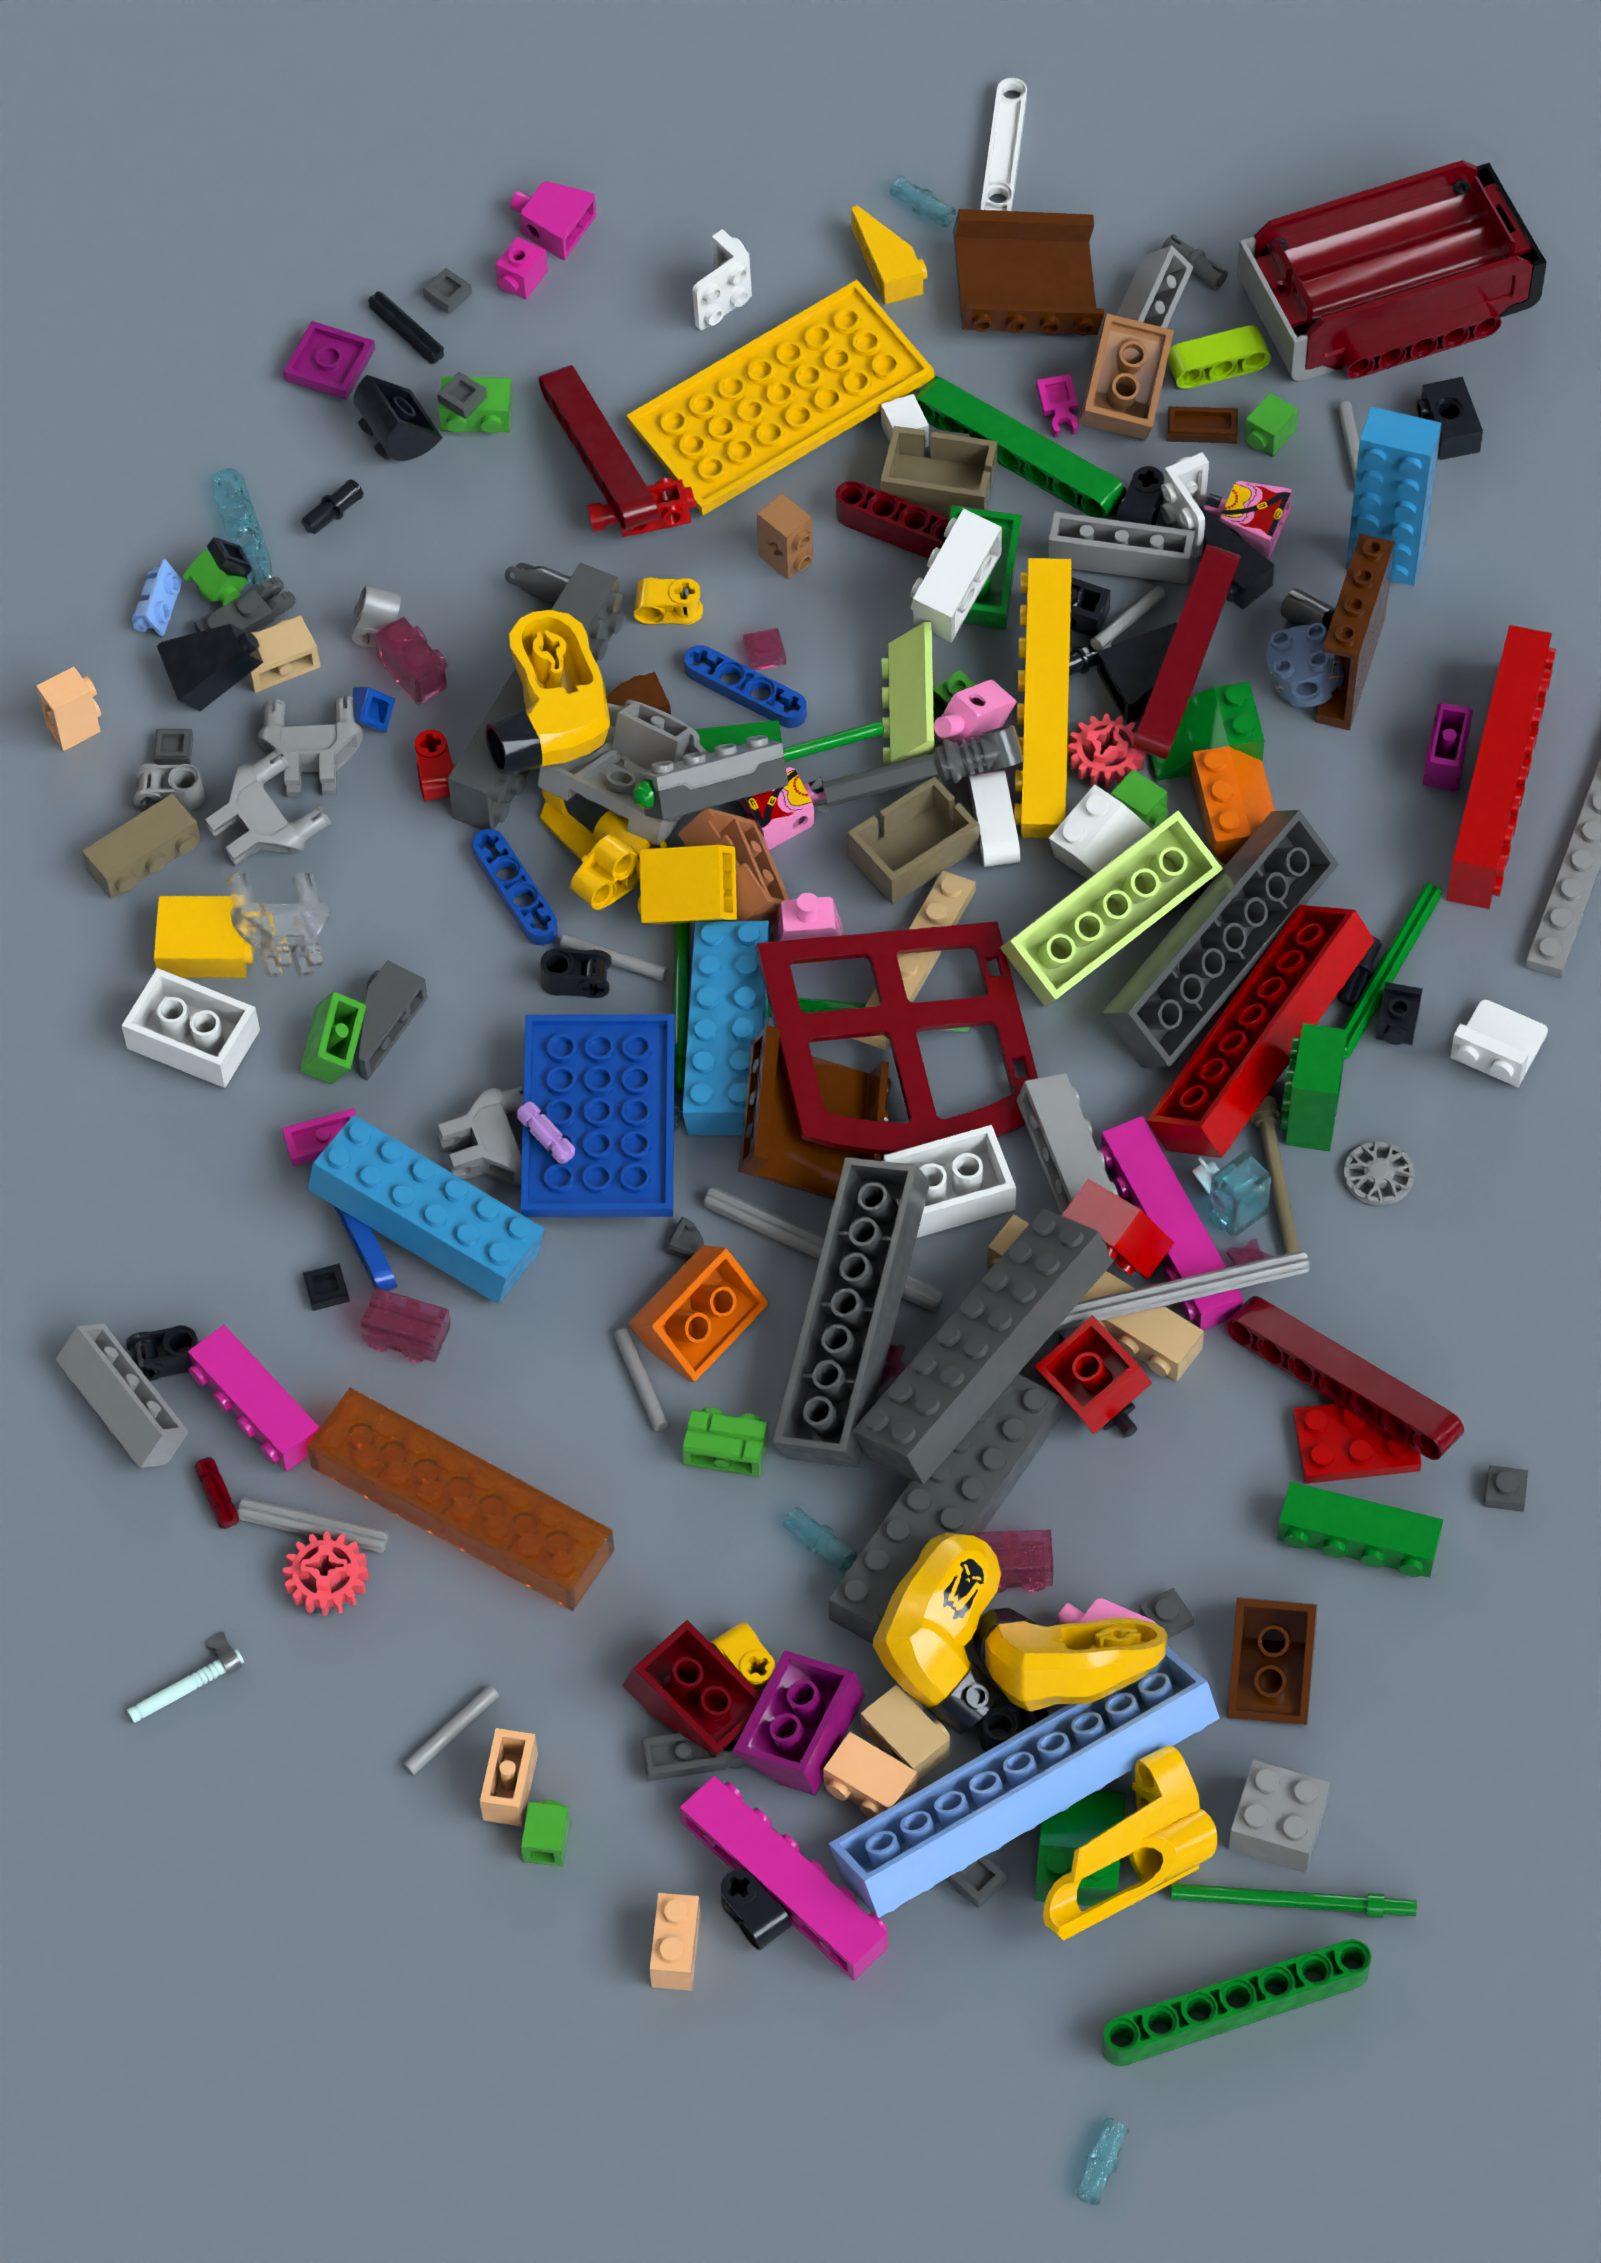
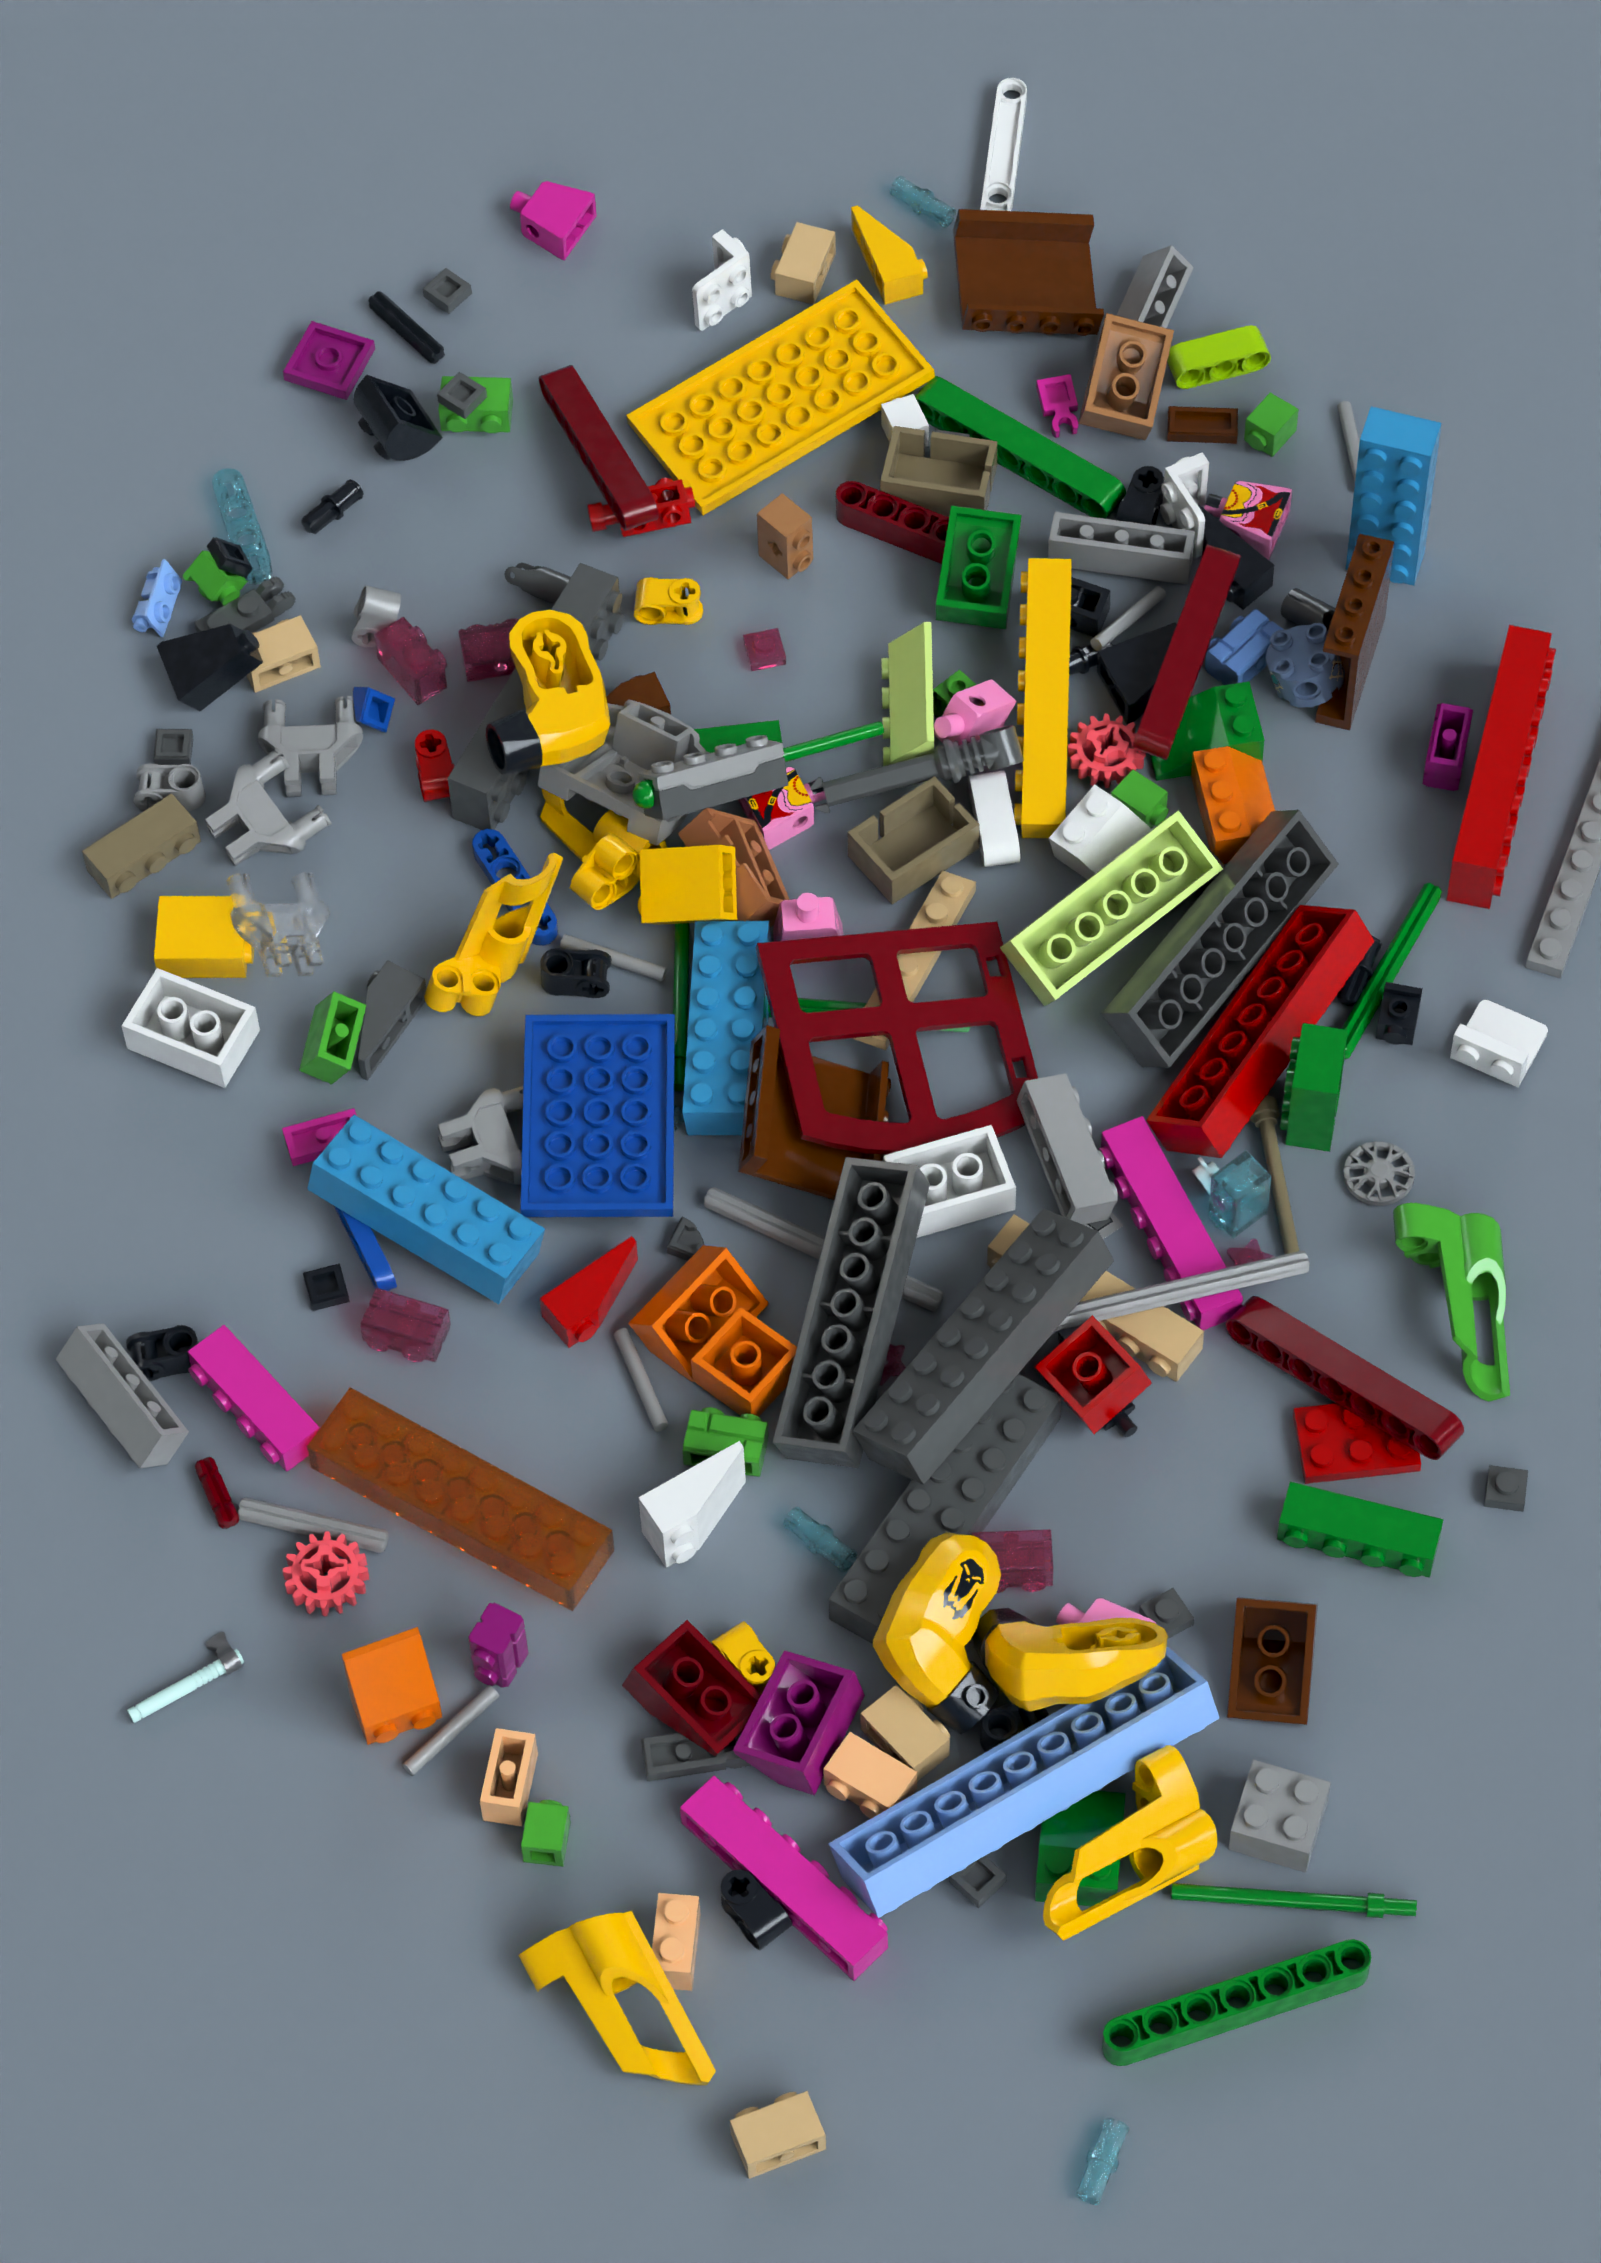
(69, 708): light nougat brick -> none
(392, 1686): none -> orange slope
(487, 650): none -> clear pink brick
(492, 943): none -> yellow panel
(498, 1645): none -> magenta brick
(521, 268): dark pink brick -> none
(546, 1132): lavender axle -> none
(583, 1301): none -> red slope
(602, 1960): none -> yellow panel
(688, 1507): none -> white slope
(744, 1364): none -> orange brick
(749, 681): blue beam -> none
(777, 2133): none -> tan brick
(804, 263): none -> tan brick
(956, 574): white brick -> none
(1128, 1232): brick -> none
(1203, 267): dark grey pin -> none
(1242, 650): none -> medium blue brick
(1392, 272): dark red piece -> none
(1452, 406): black brick -> none
(1472, 1270): none -> bright green panel

